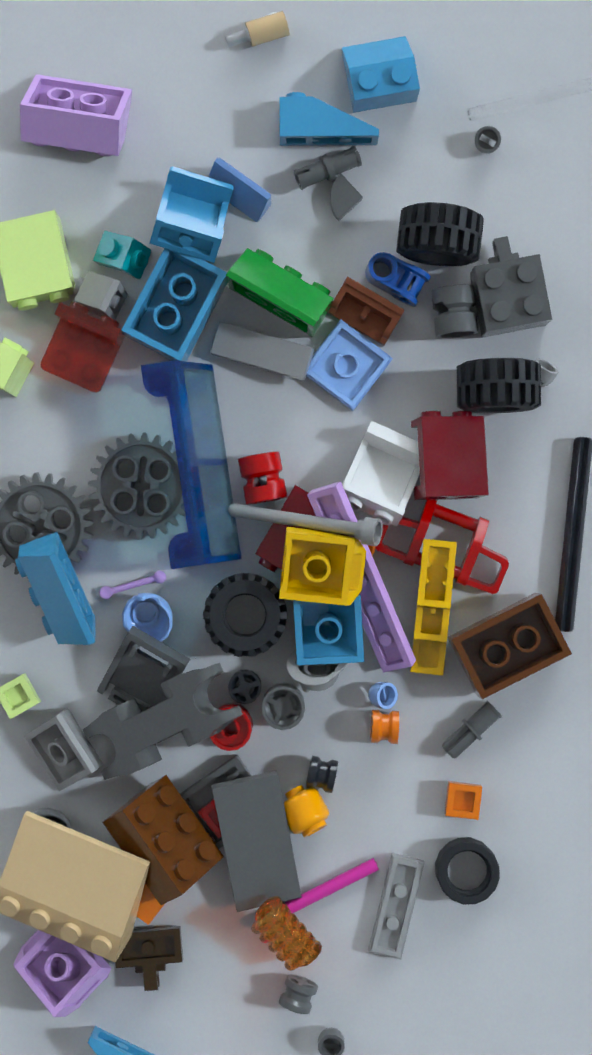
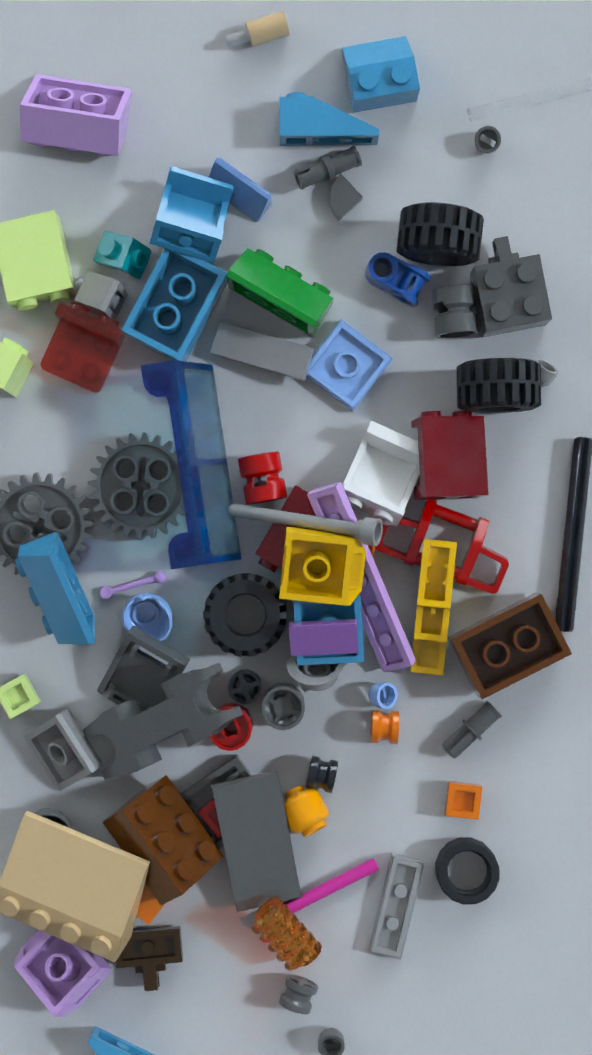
(323, 637): none -> medium lavender slope
(366, 311): copper hinge -> none

